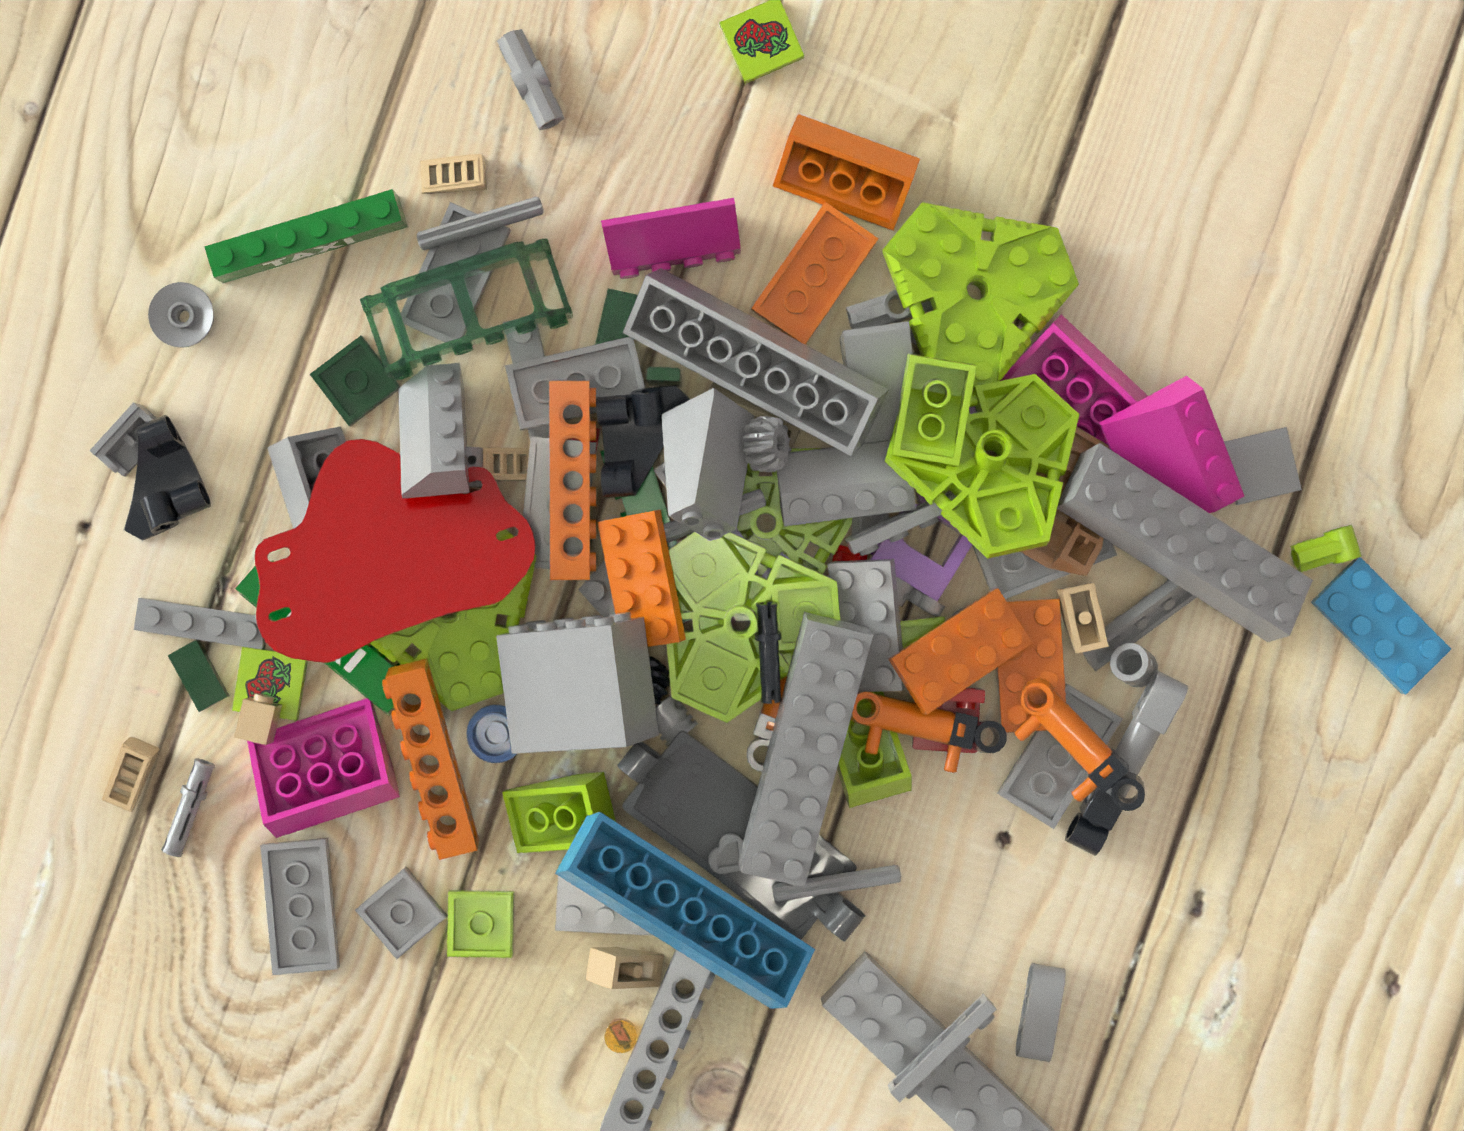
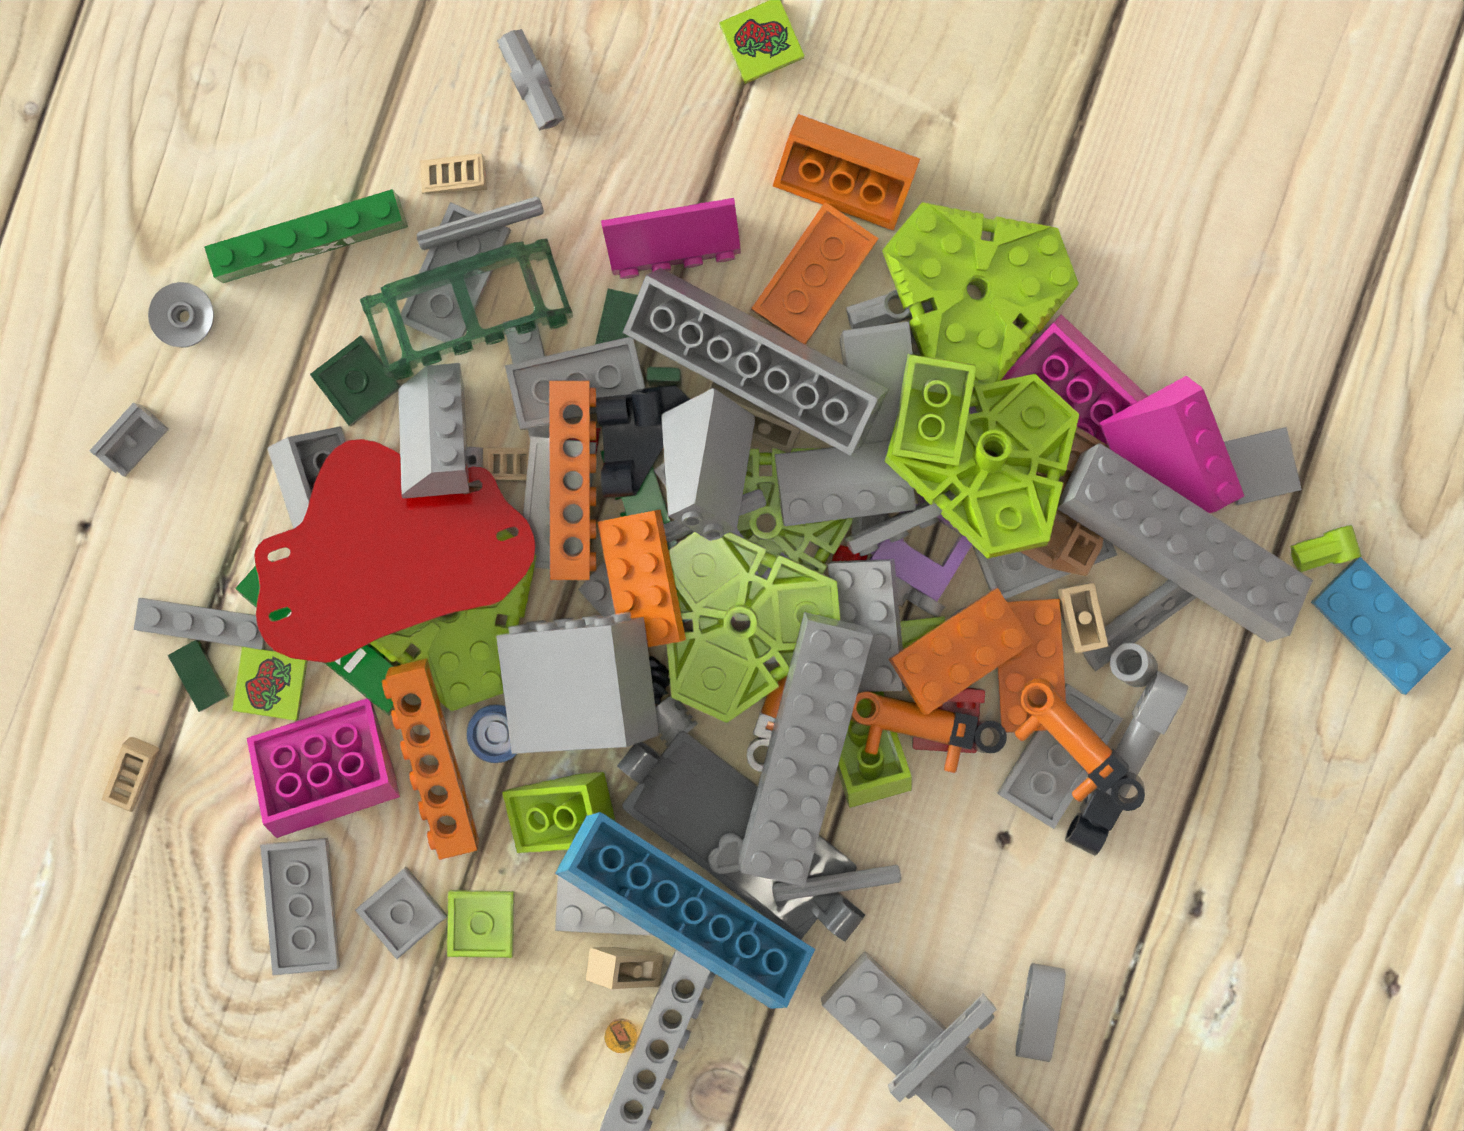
(165, 481): black panel -> none
(187, 809): light grey pin -> none
(258, 719): tan brick -> none
(766, 444): light grey gear -> none
(769, 651): black pin -> none

